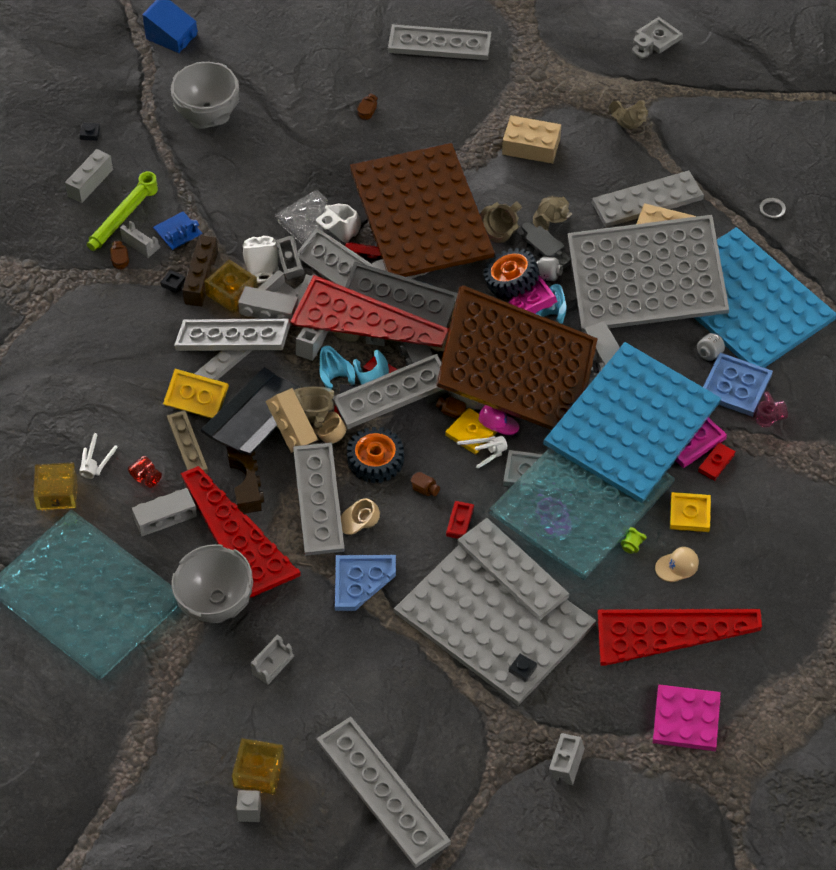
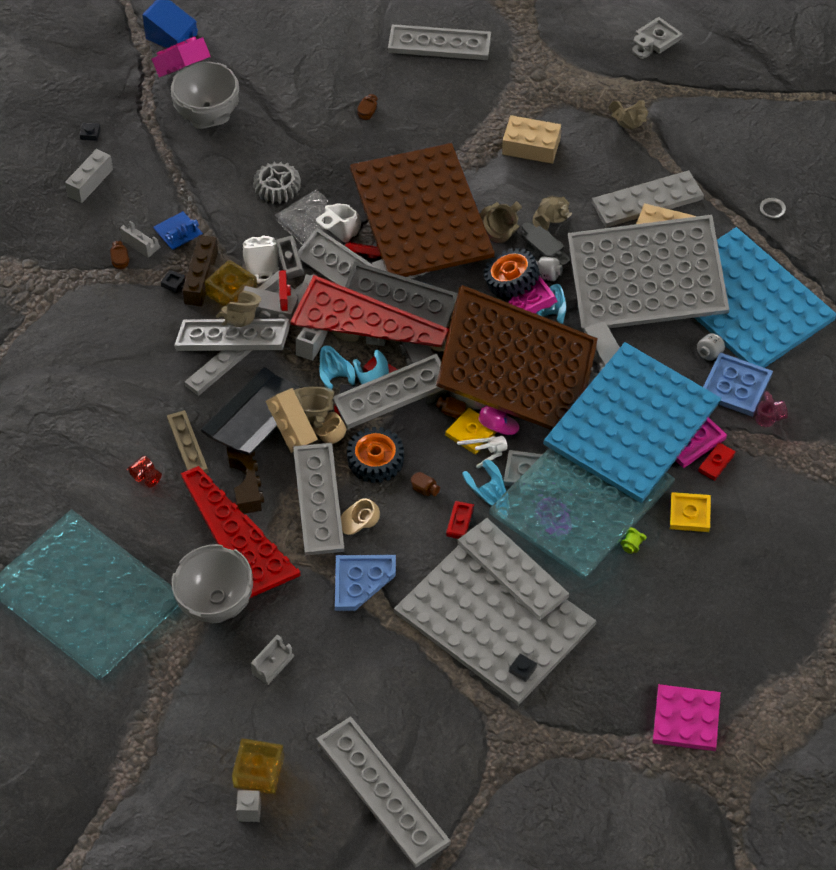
(55, 486): clear yellow brick -> none
(89, 466): white plant -> none
(146, 187): lime piece -> none
(164, 512): light grey brick -> none
(178, 57): none -> dark pink wedge
(195, 394): yellow plate -> none
(243, 312): none -> dark tan helmet
(277, 182): none -> light grey gear
(284, 290): none -> red plate
(491, 491): none -> medium azure animal
(567, 758): light grey hinge -> none
(647, 632): red wing -> none
(678, 565): tan cap -> none

